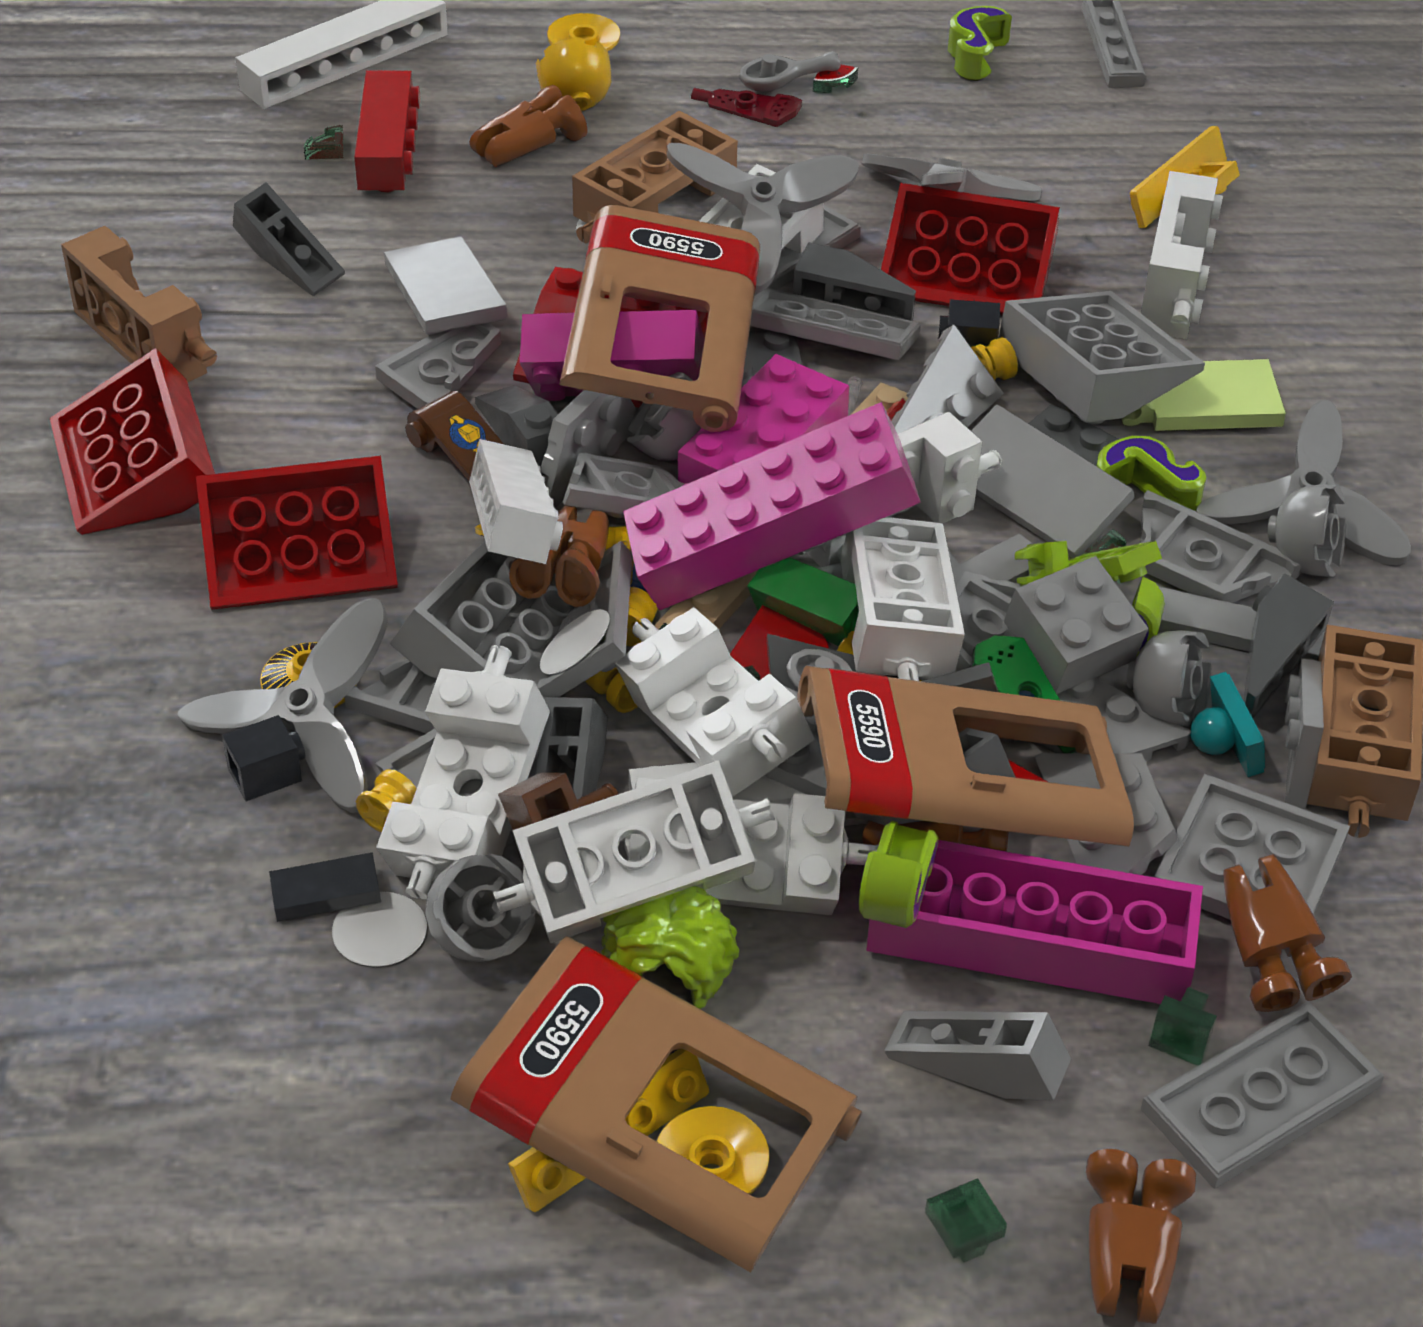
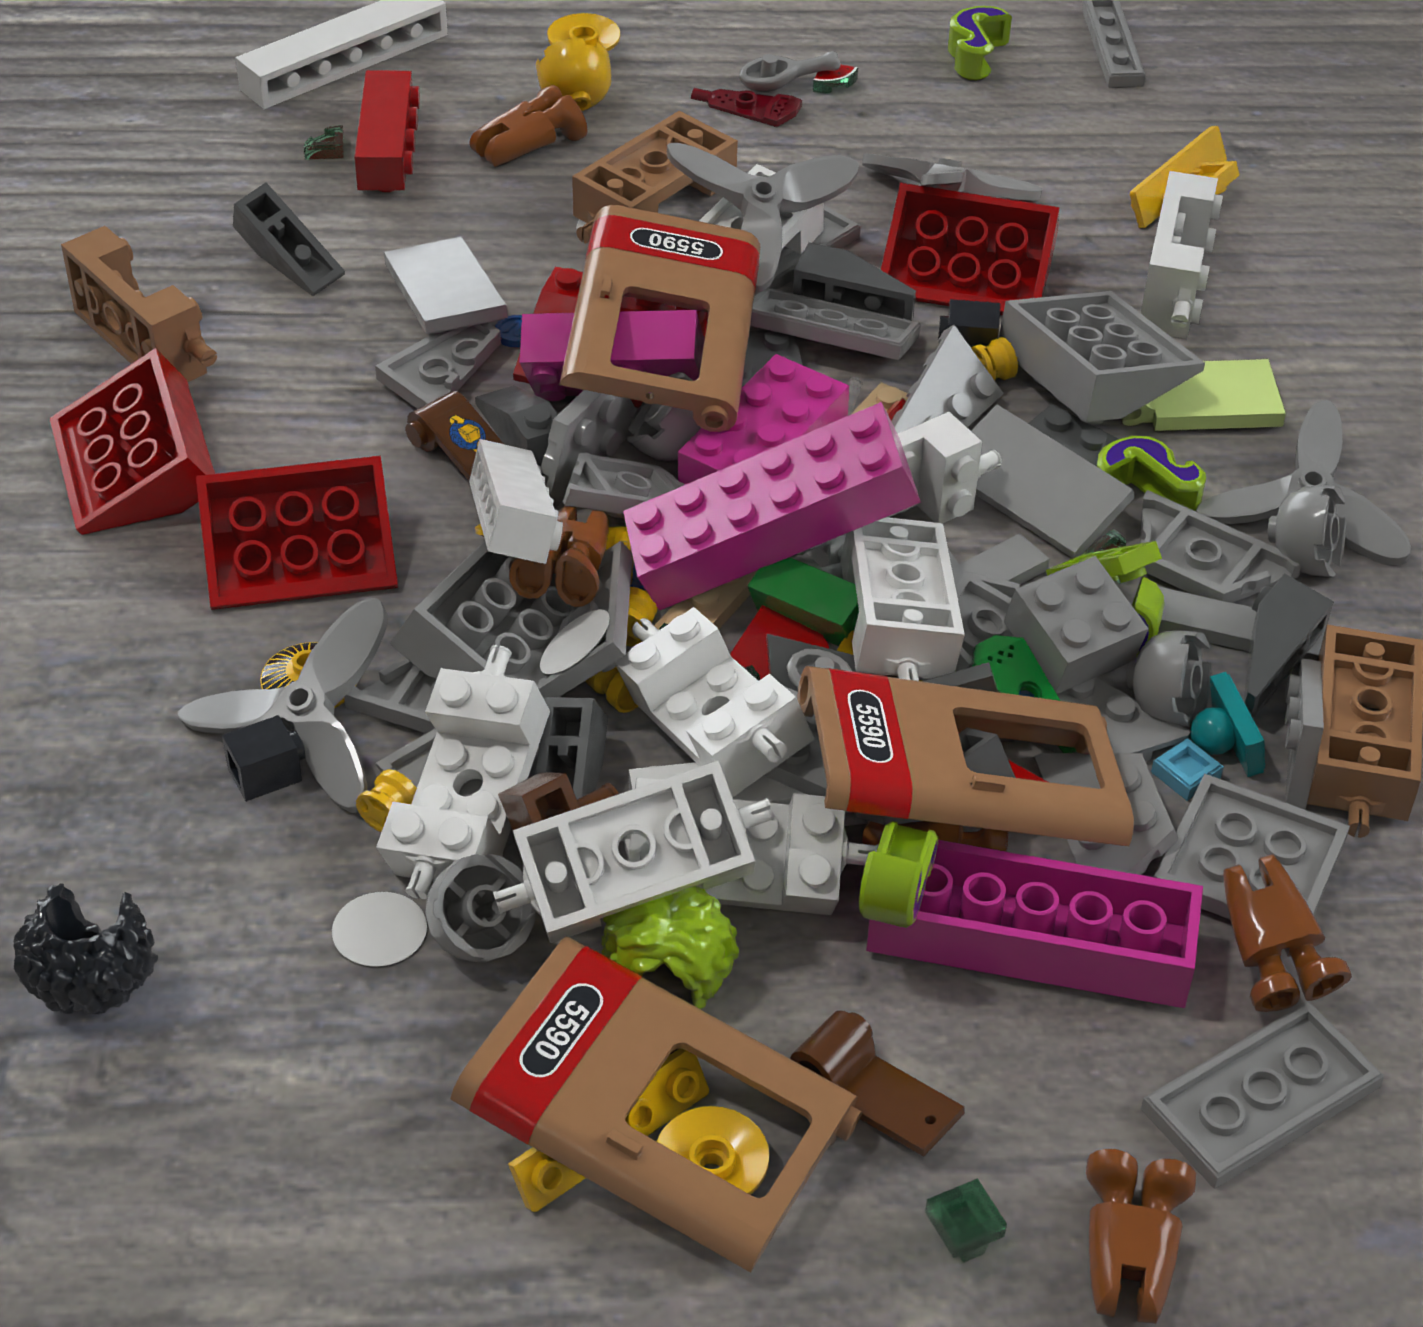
(76, 963): none -> black hair
(324, 886): black tile -> none
(510, 330): none -> blue piece
(887, 1096): none -> reddish brown door
(990, 1051): light grey slope -> none
(1043, 559): lime tile -> none
(1183, 1027): clear green tile -> none
(1185, 767): none -> medium azure tile

